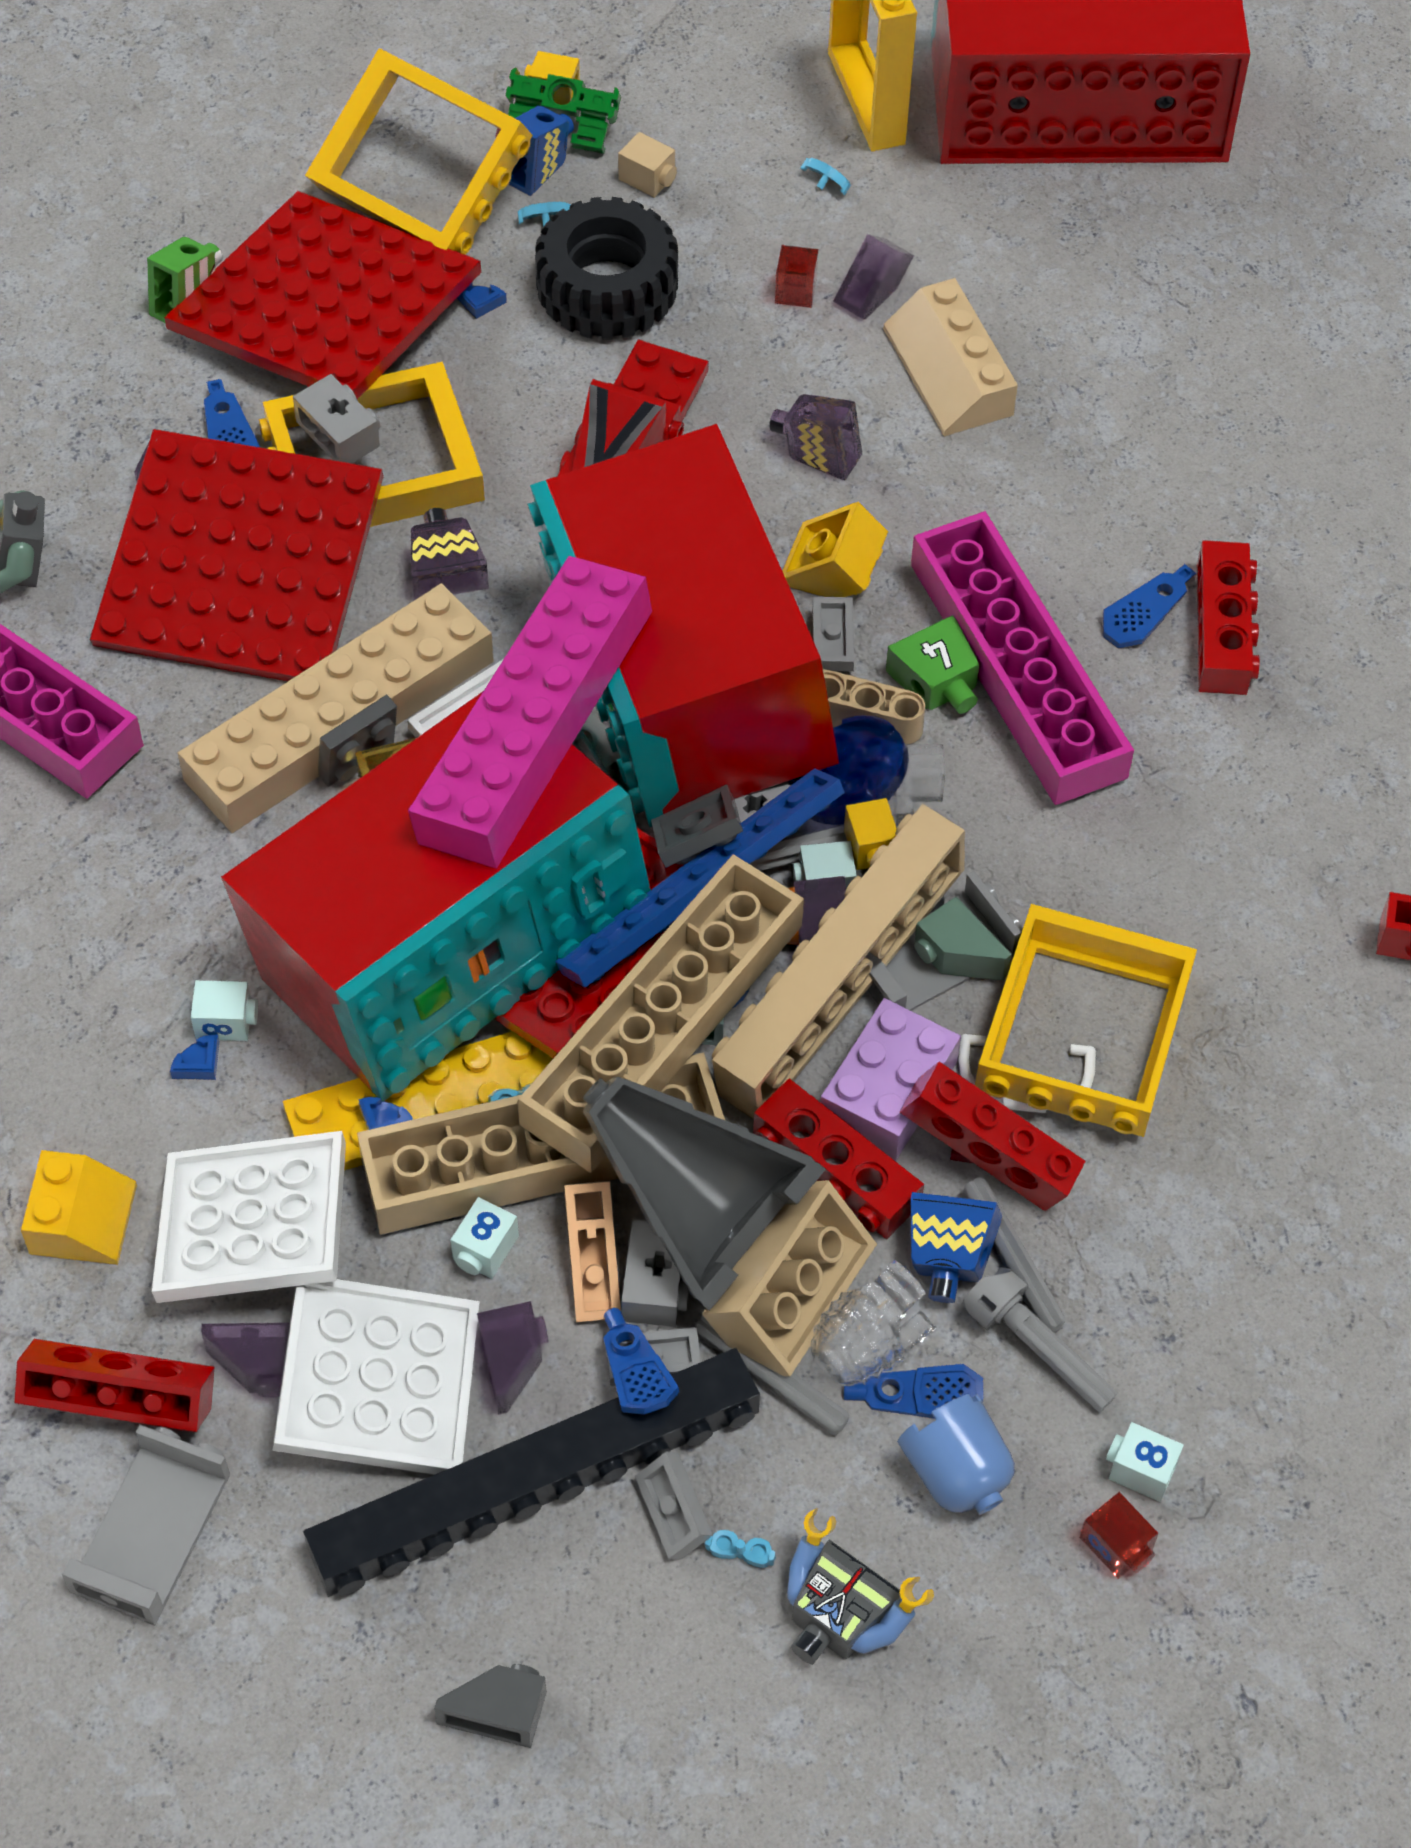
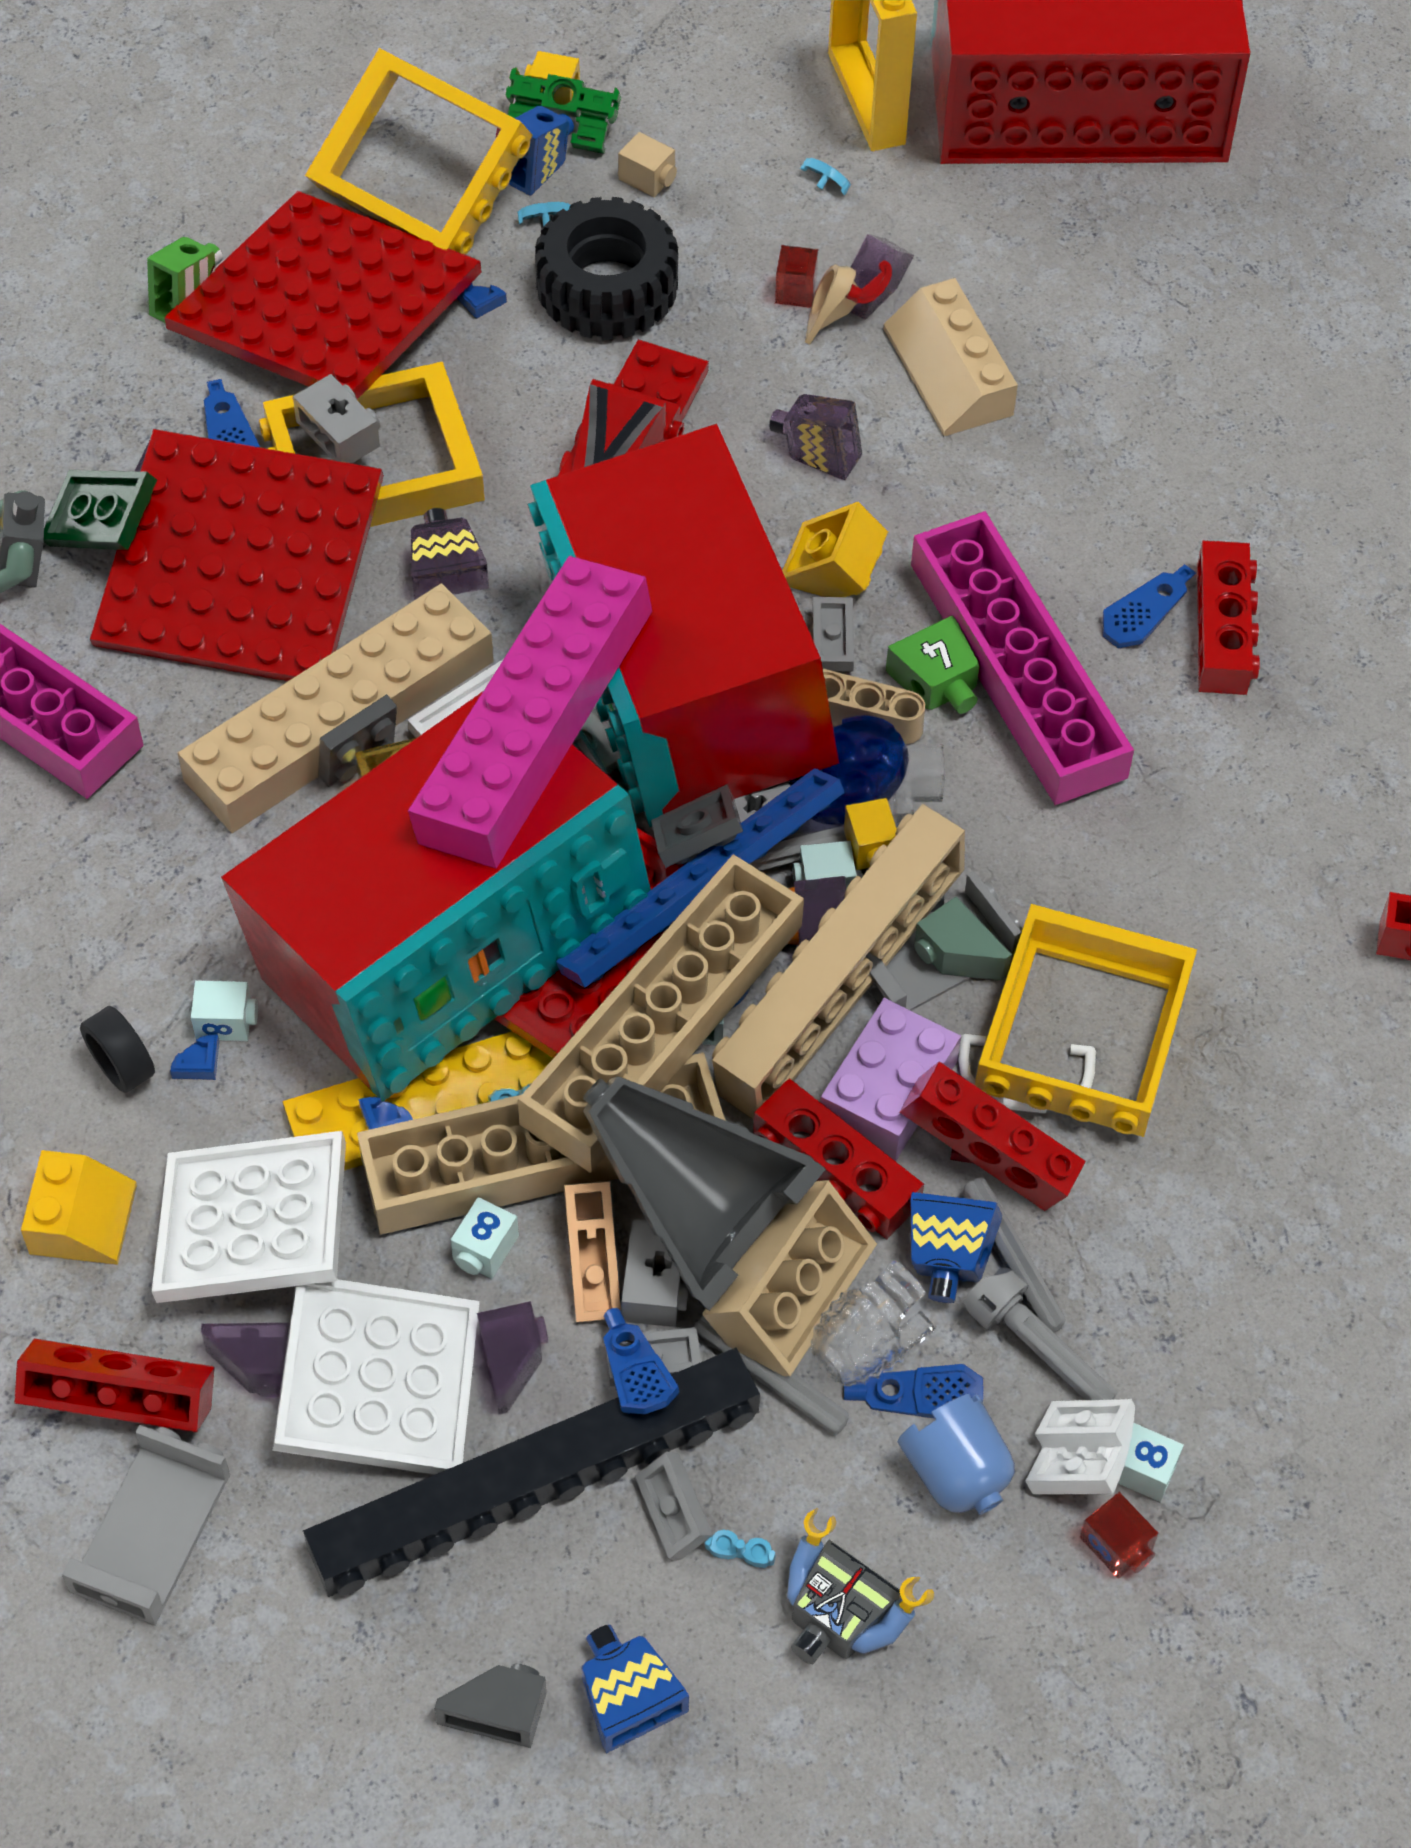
(99, 509): none -> dark green plate
(117, 1049): none -> black tyre
(629, 1688): none -> blue torso
(839, 294): none -> tan piece
(1082, 1447): none -> white slope

